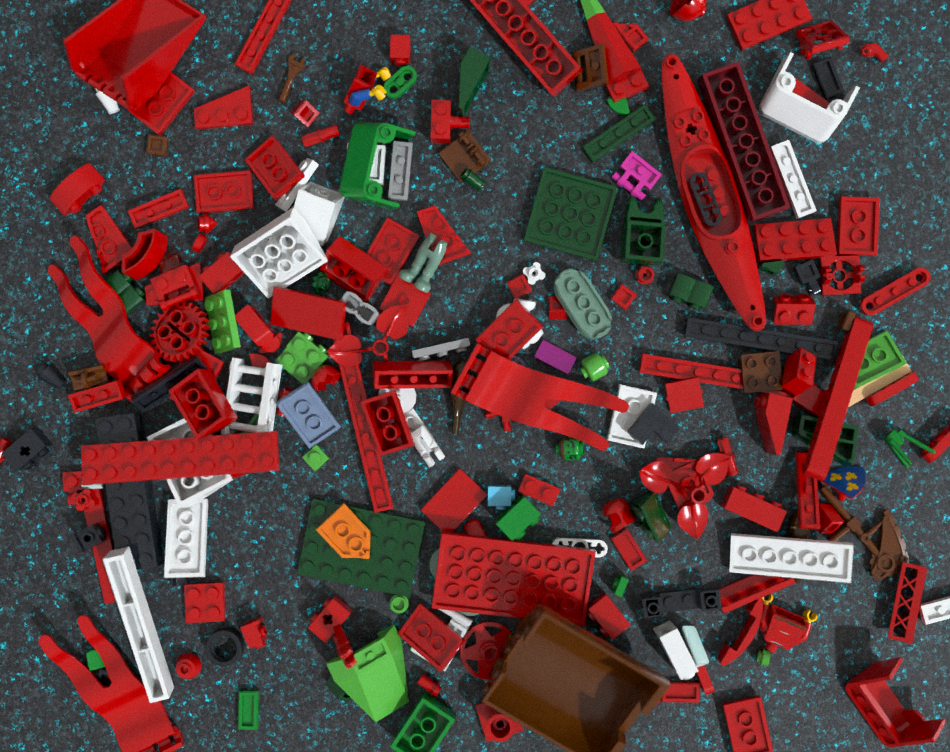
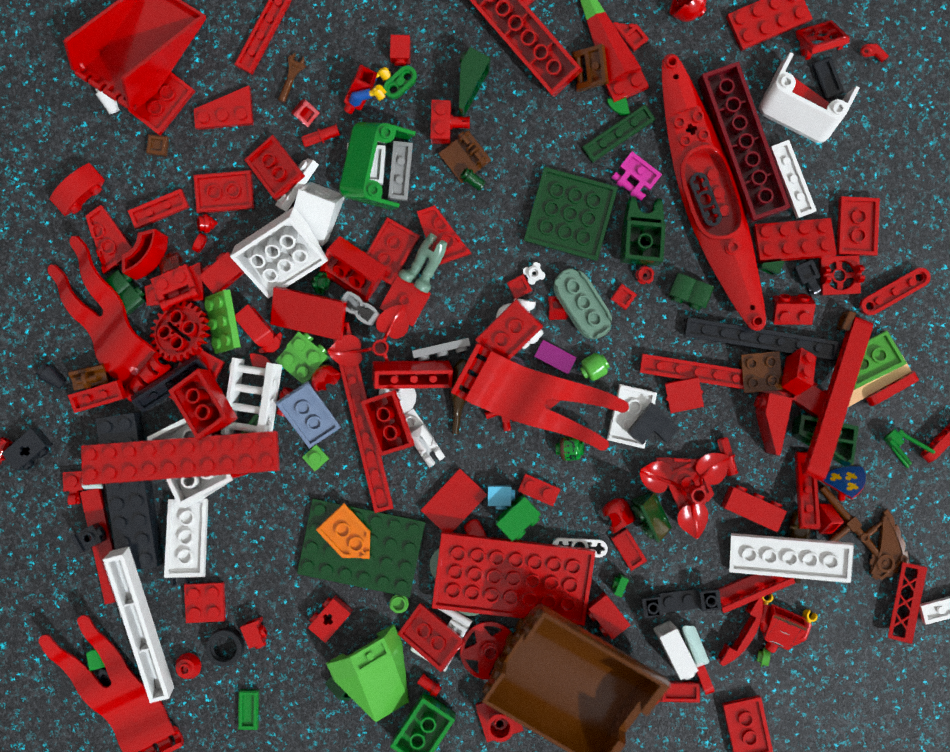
(86, 494): red plate -> none
(344, 647): red hinge -> none
(884, 712): red windscreen -> none

